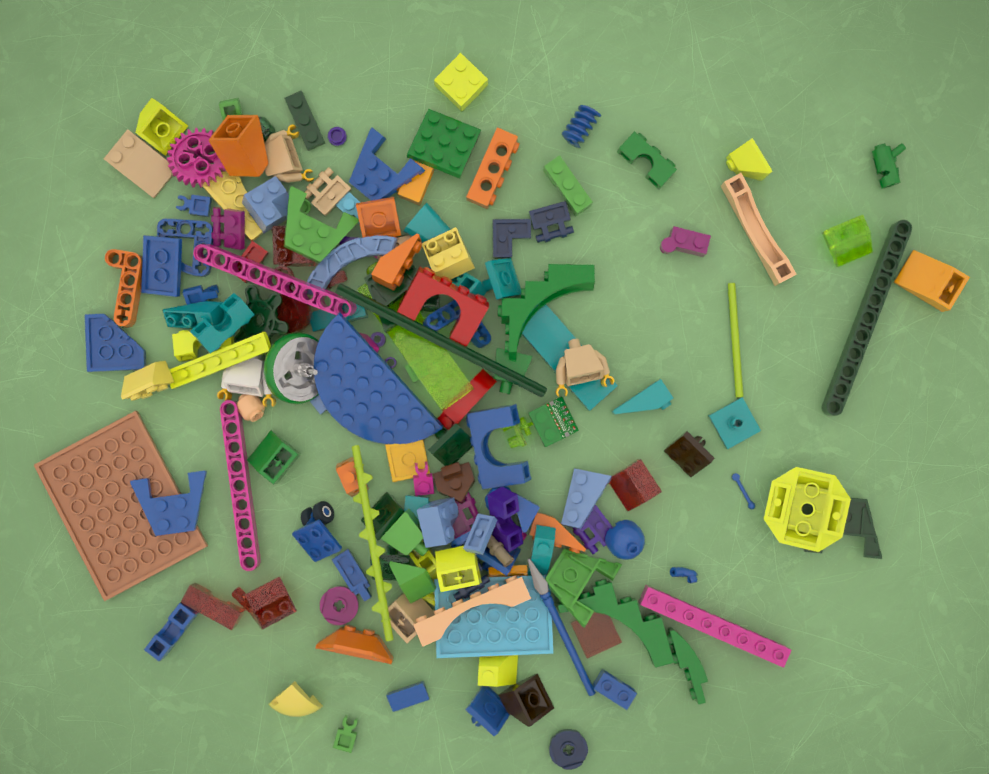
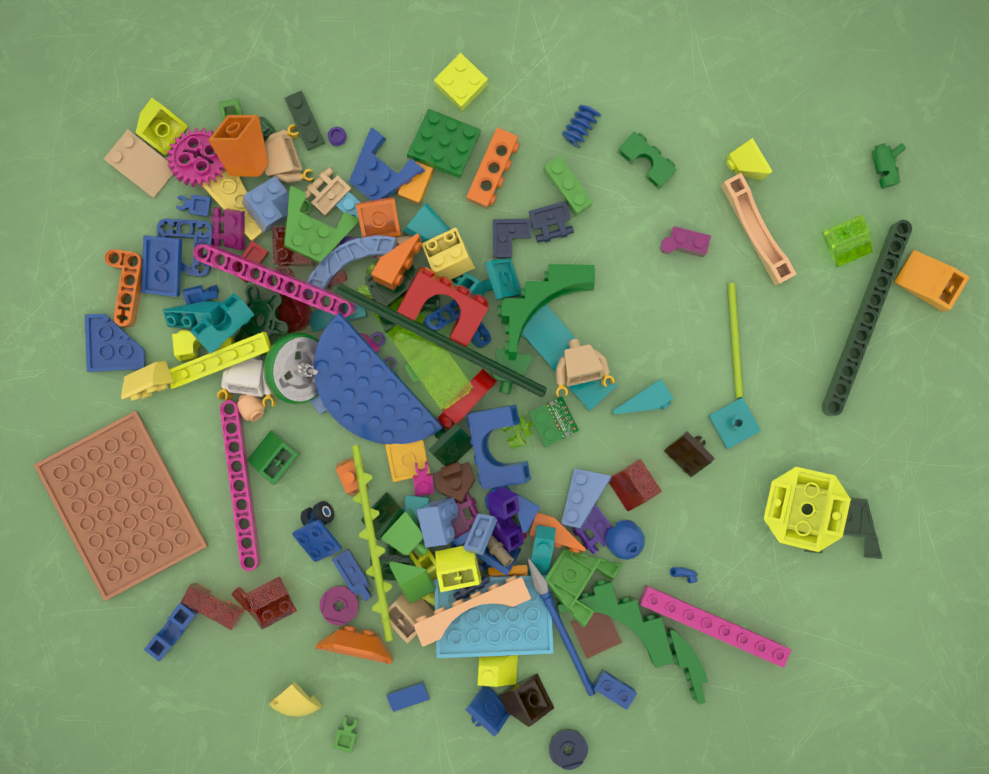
(172, 512): blue wing -> none
(751, 505): blue hinge -> none

